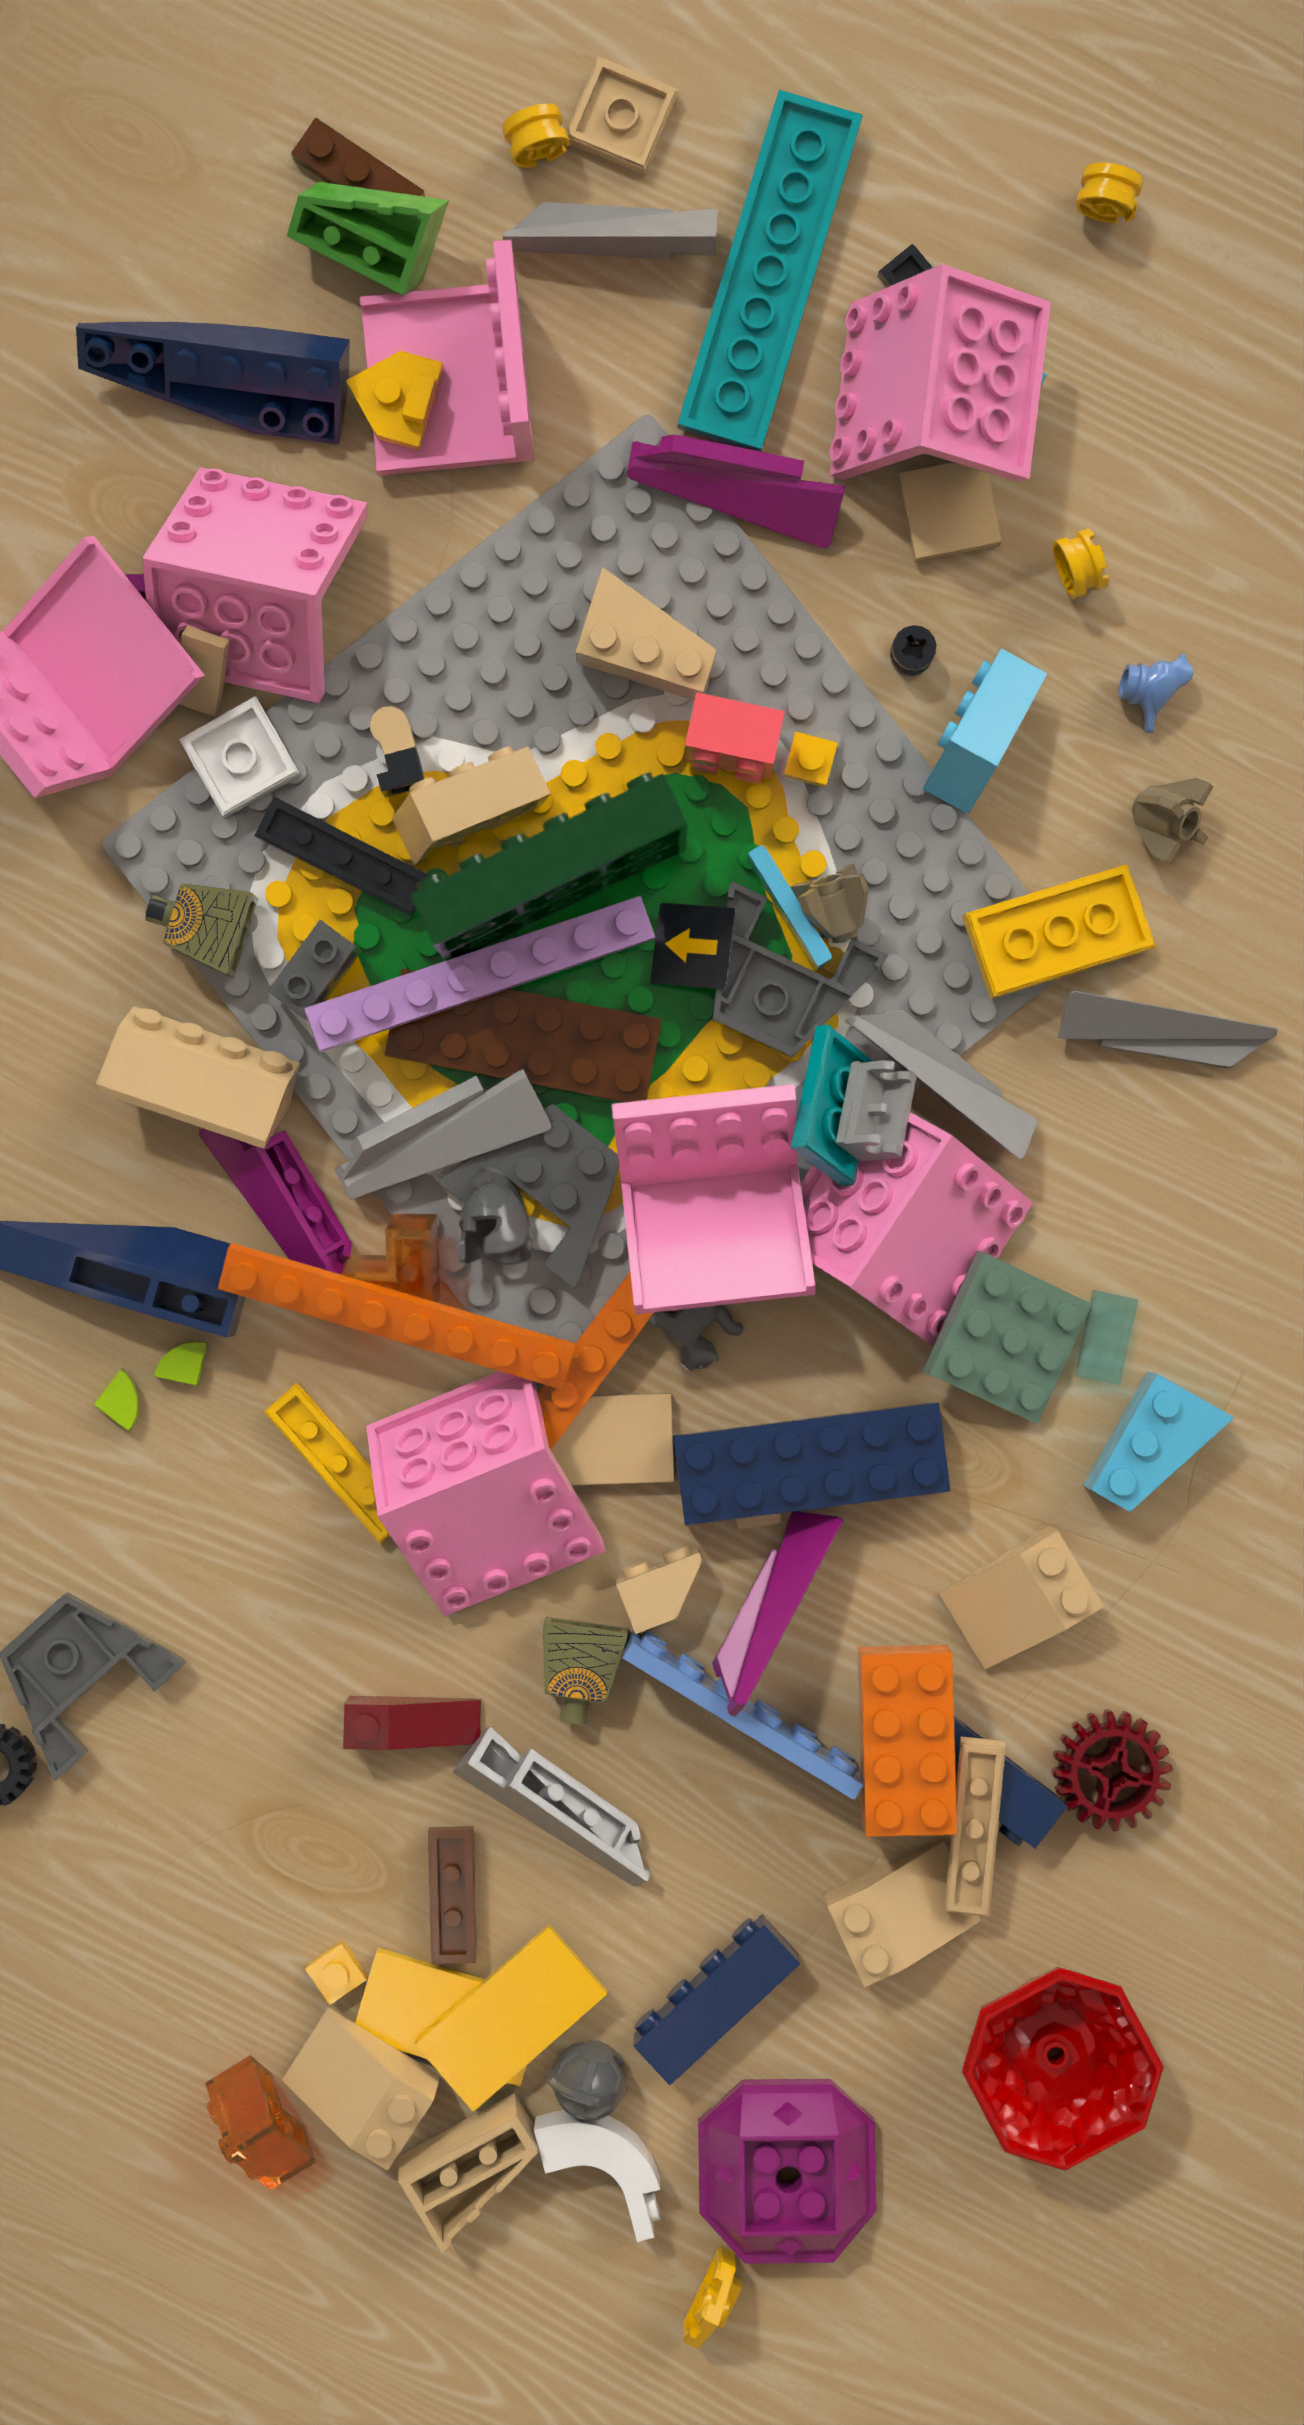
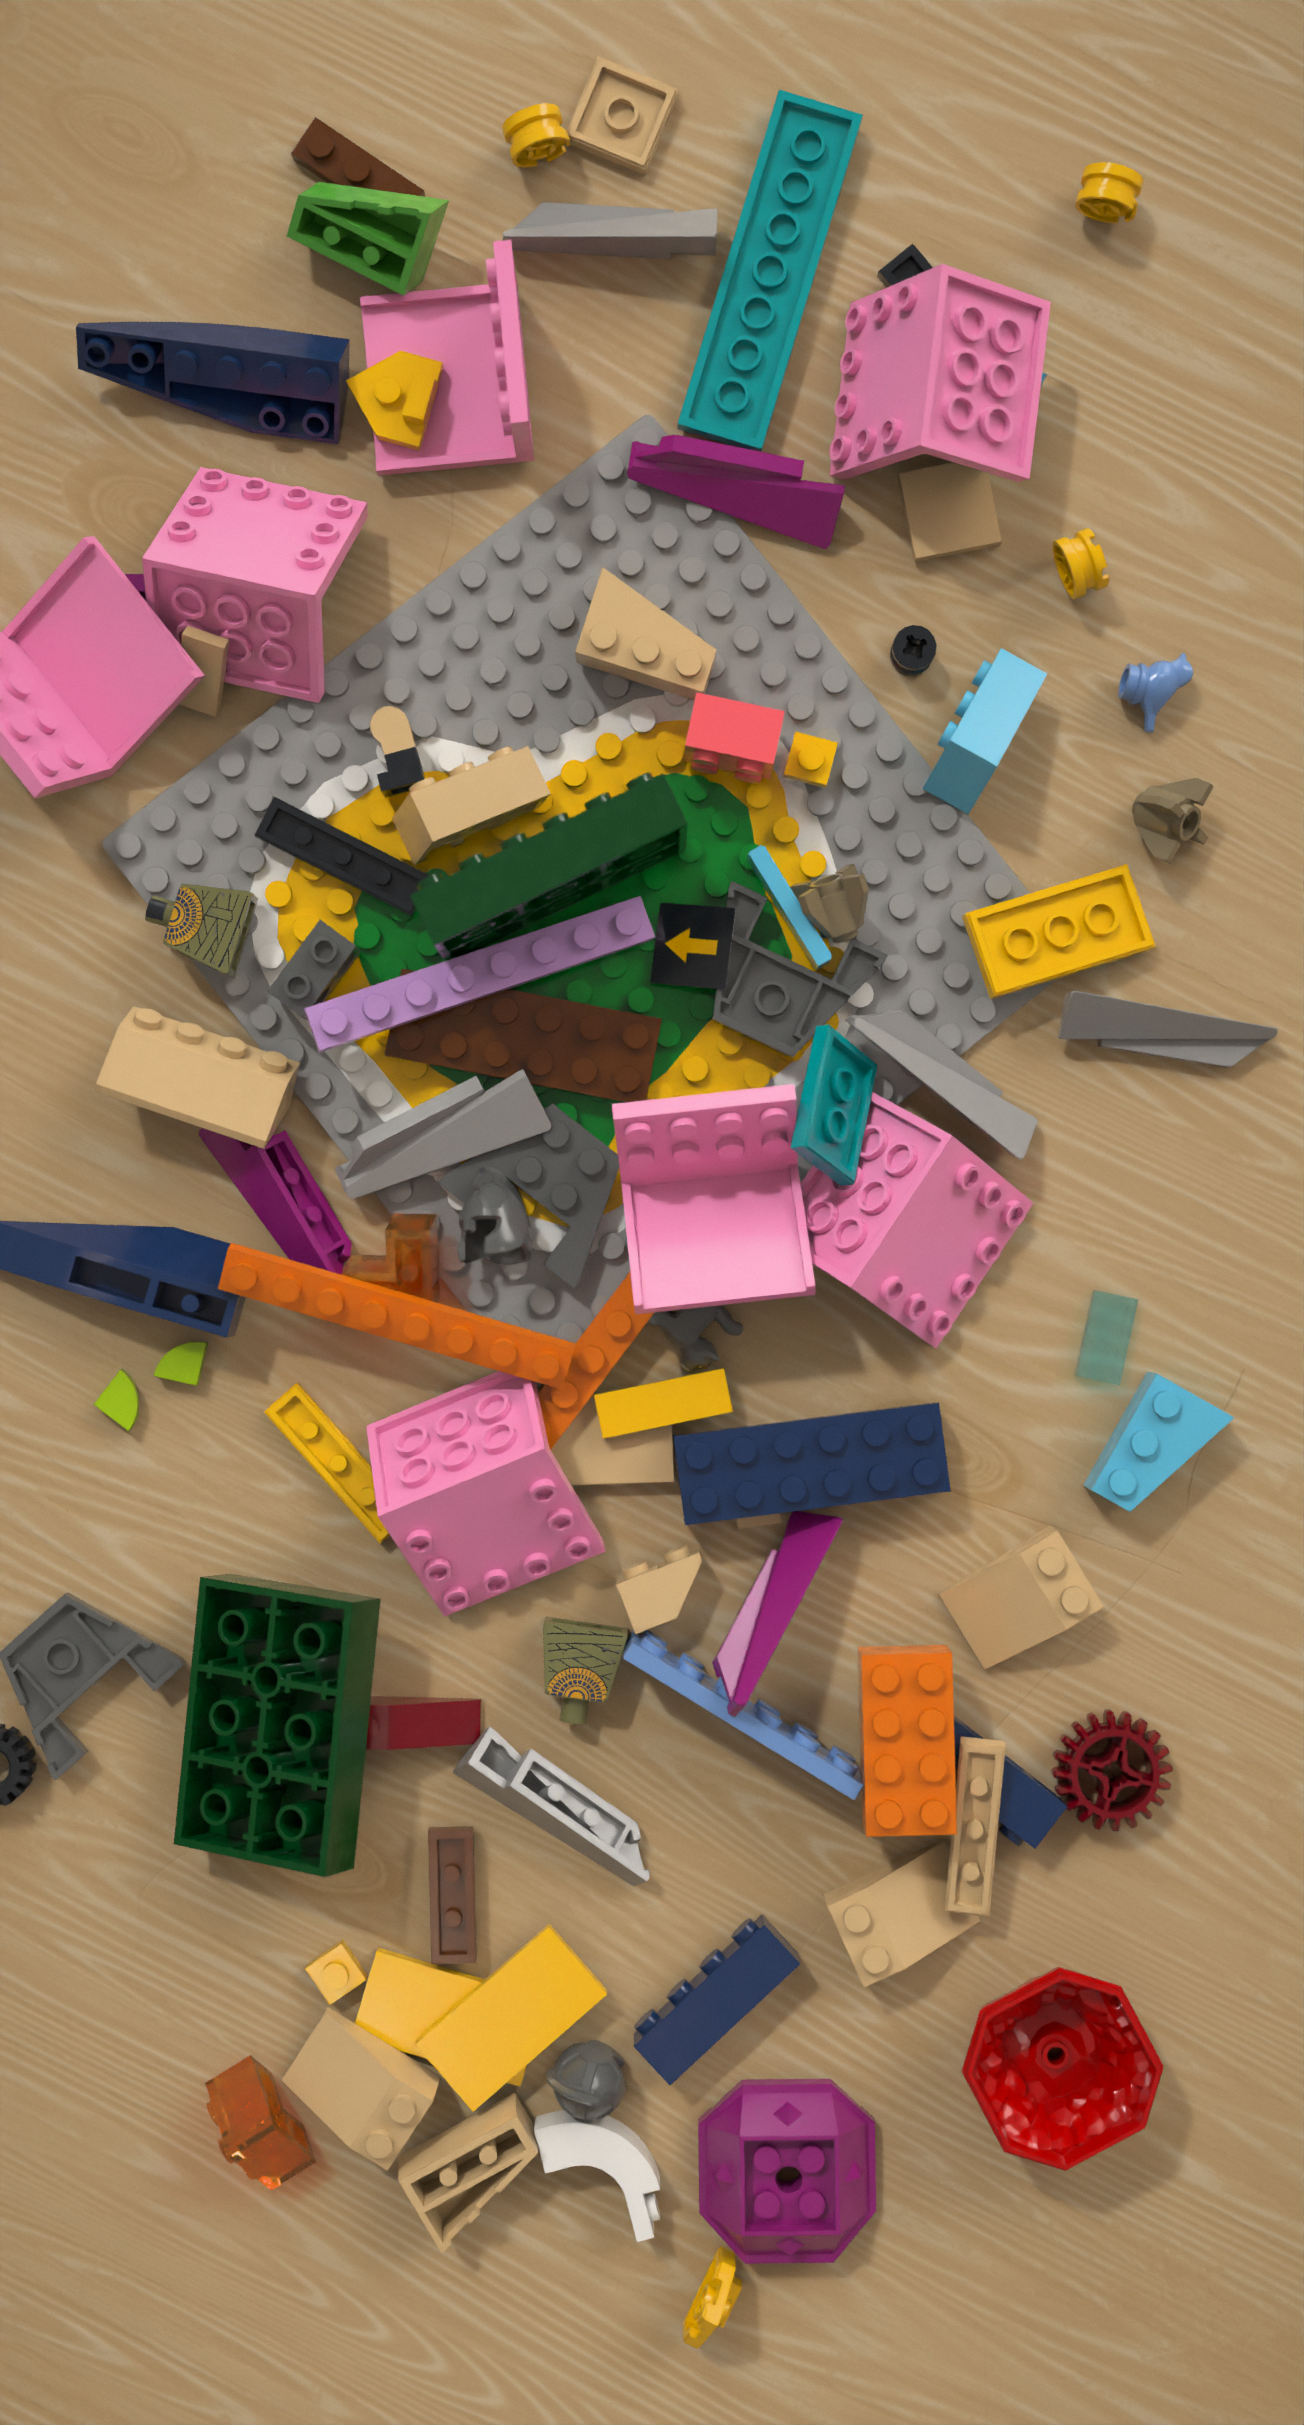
(240, 757): white tile -> none
(277, 1723): none -> dark green brick
(663, 1403): none -> yellow tile
(875, 1110): light grey hinge -> none
(1007, 1337): sand green plate -> none

